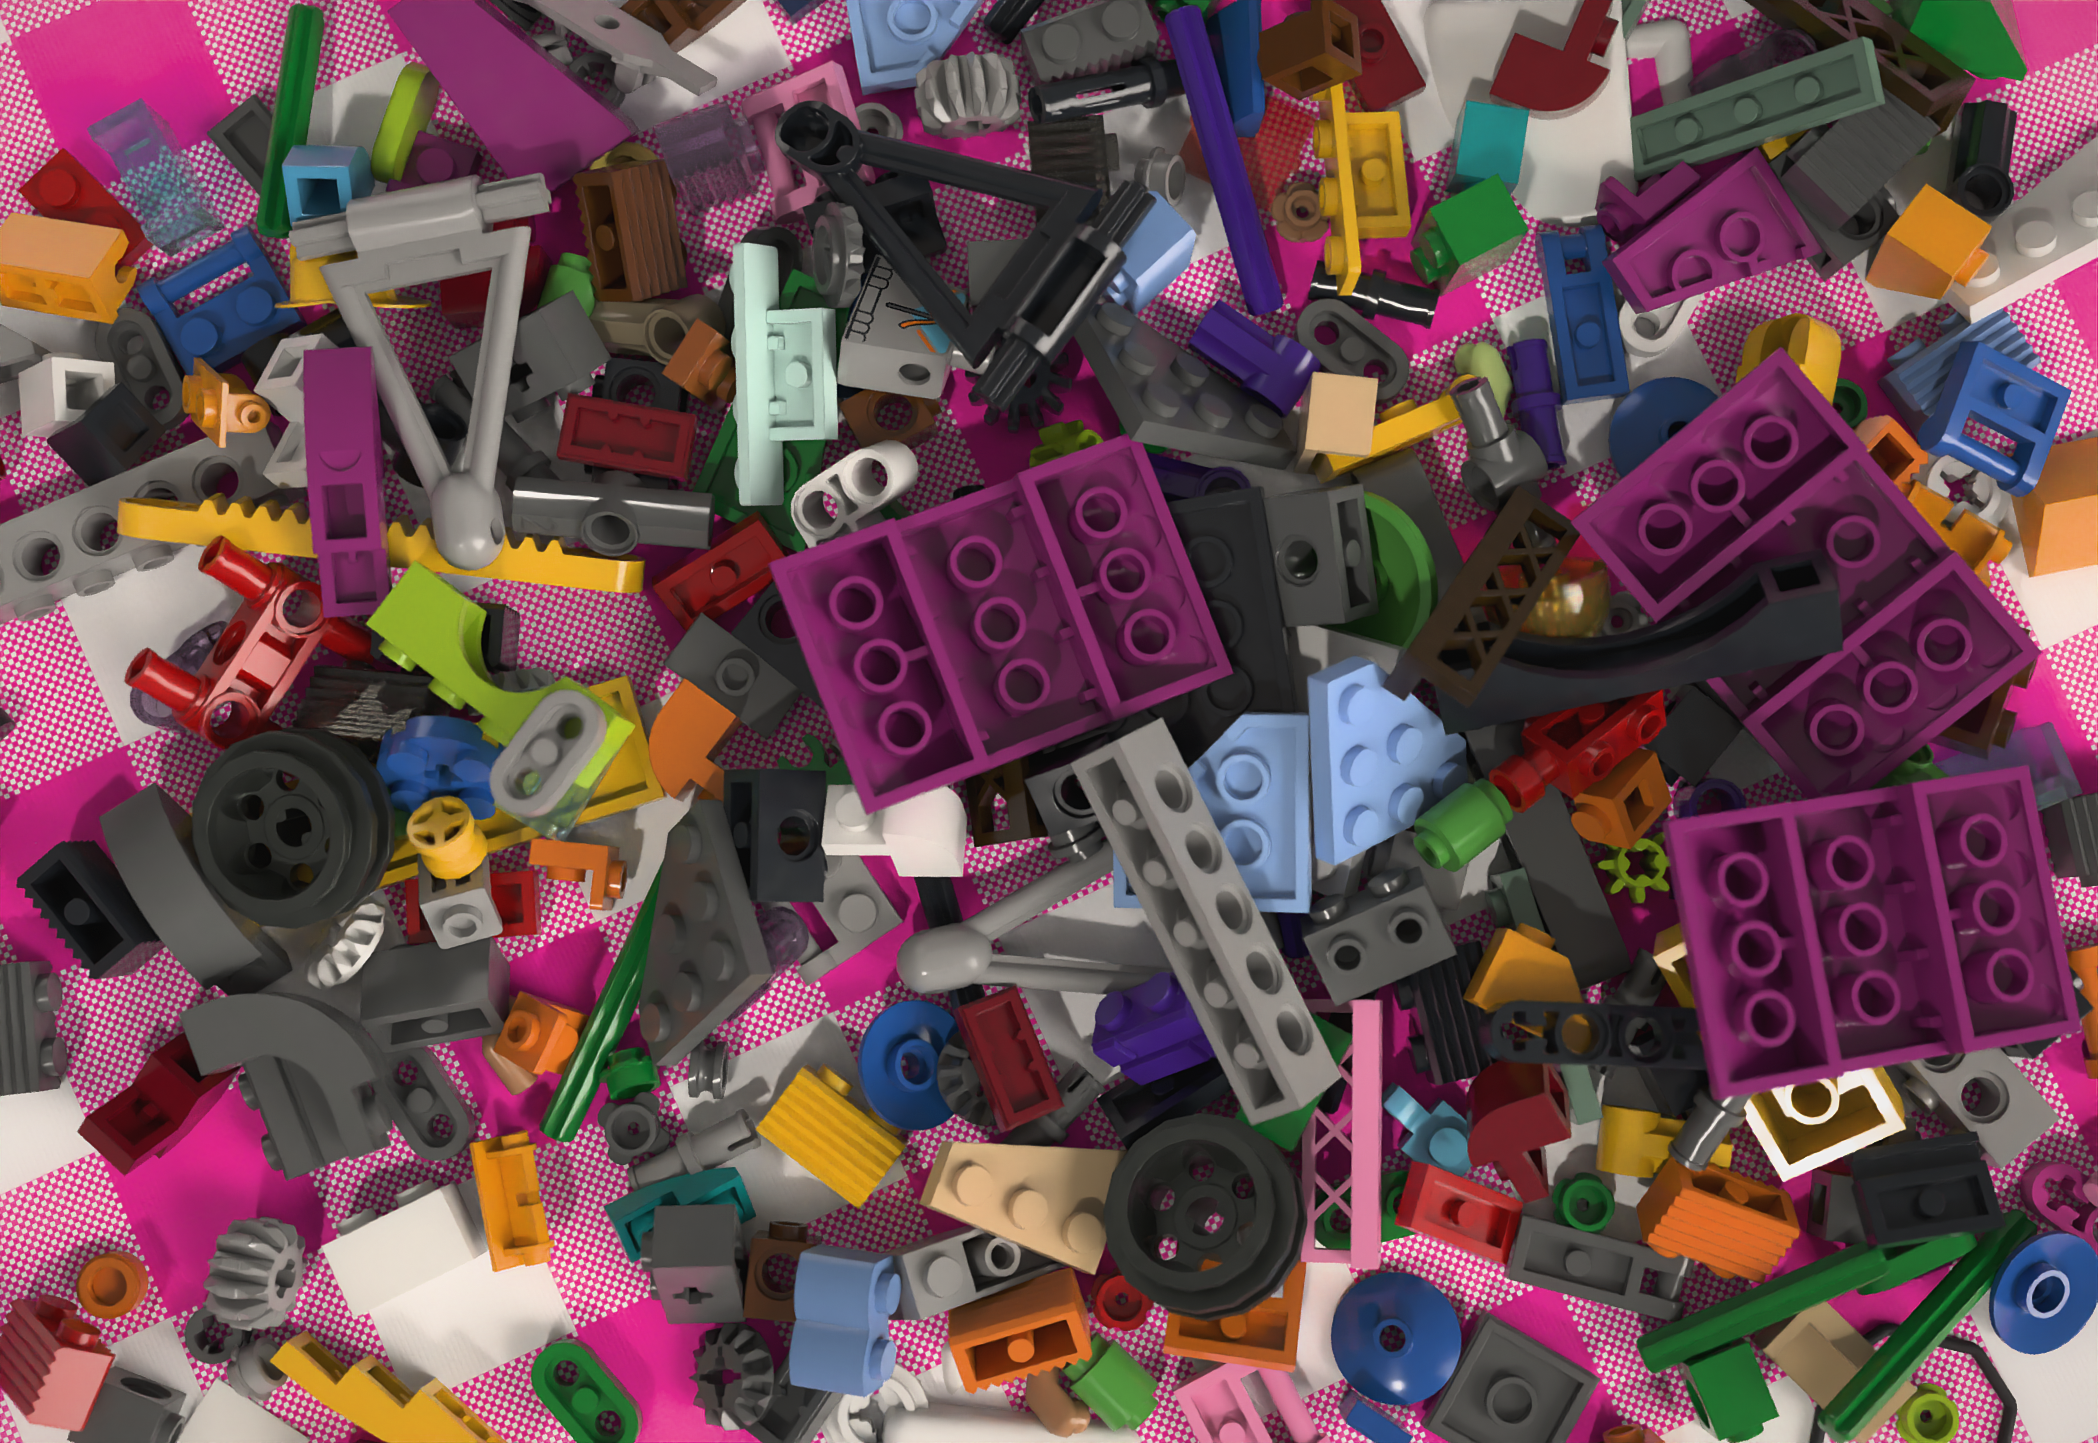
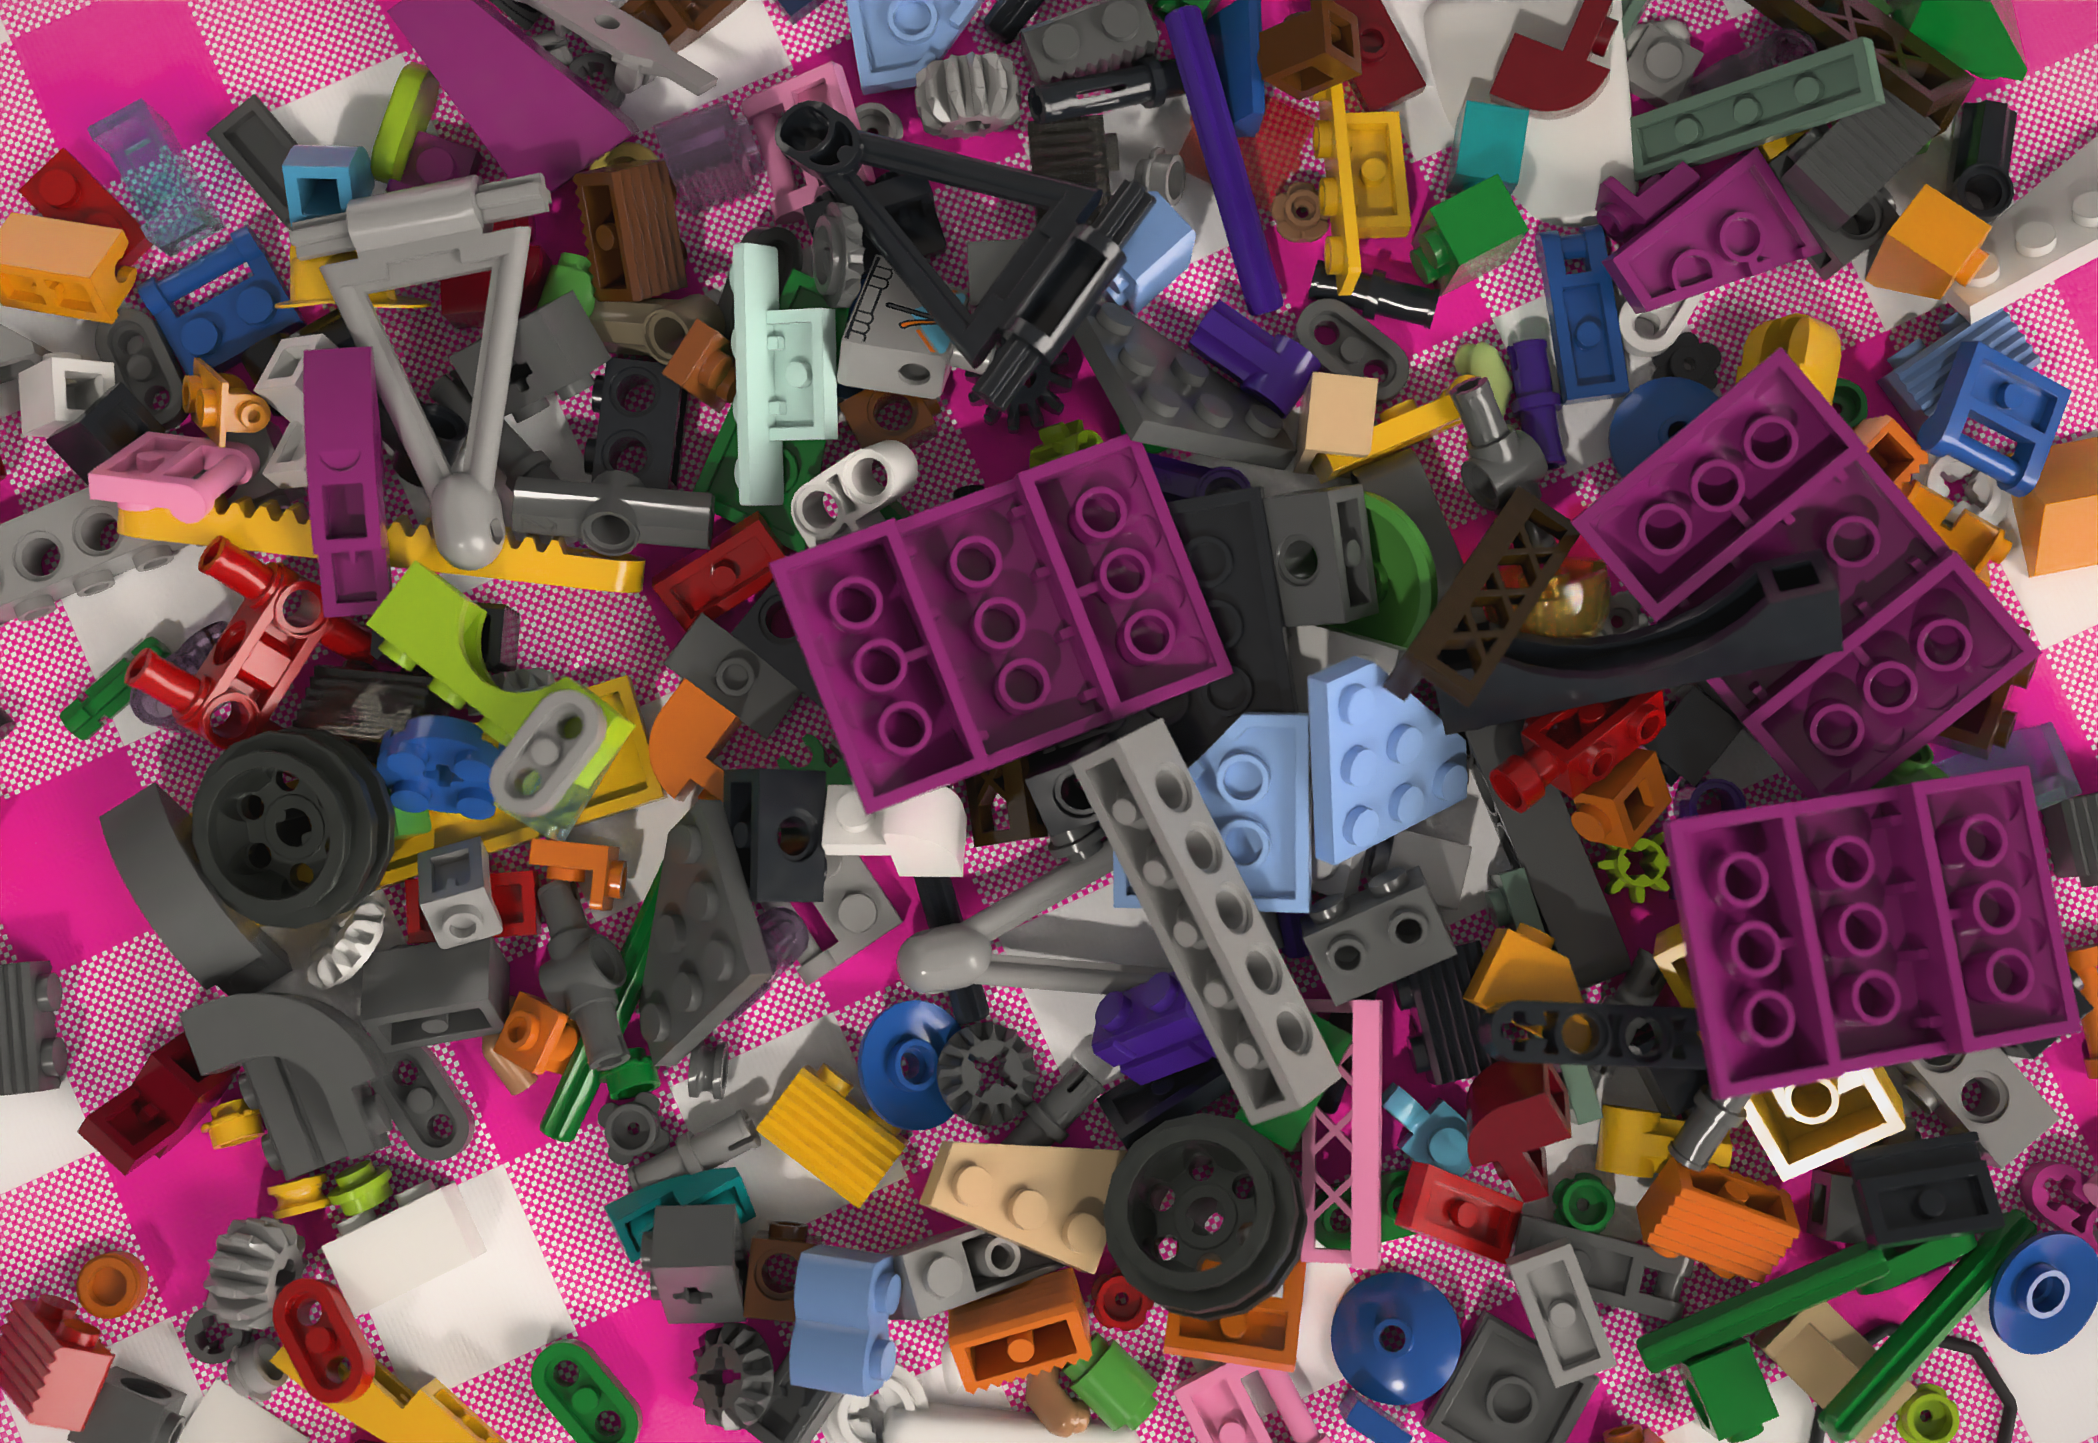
(91, 909): black brick -> none
(106, 696): none -> green axle
(159, 473): none -> bright pink plate
(233, 1124): none -> yellow plate
(290, 113): green axle -> none
(299, 1196): none -> yellow bush
(322, 1346): none -> red plate
(361, 1187): none -> lime plate
(447, 837): yellow wheel -> none
(511, 1201): light orange hinge -> none
(583, 975): none -> dark grey pin
(627, 437): dark red plate -> none
(1008, 1058): dark red plate -> none
(1462, 825): bright green brick -> none
(1561, 1312): none -> light grey plate
(1661, 67): none -> light grey plate
(1702, 357): none -> black plant

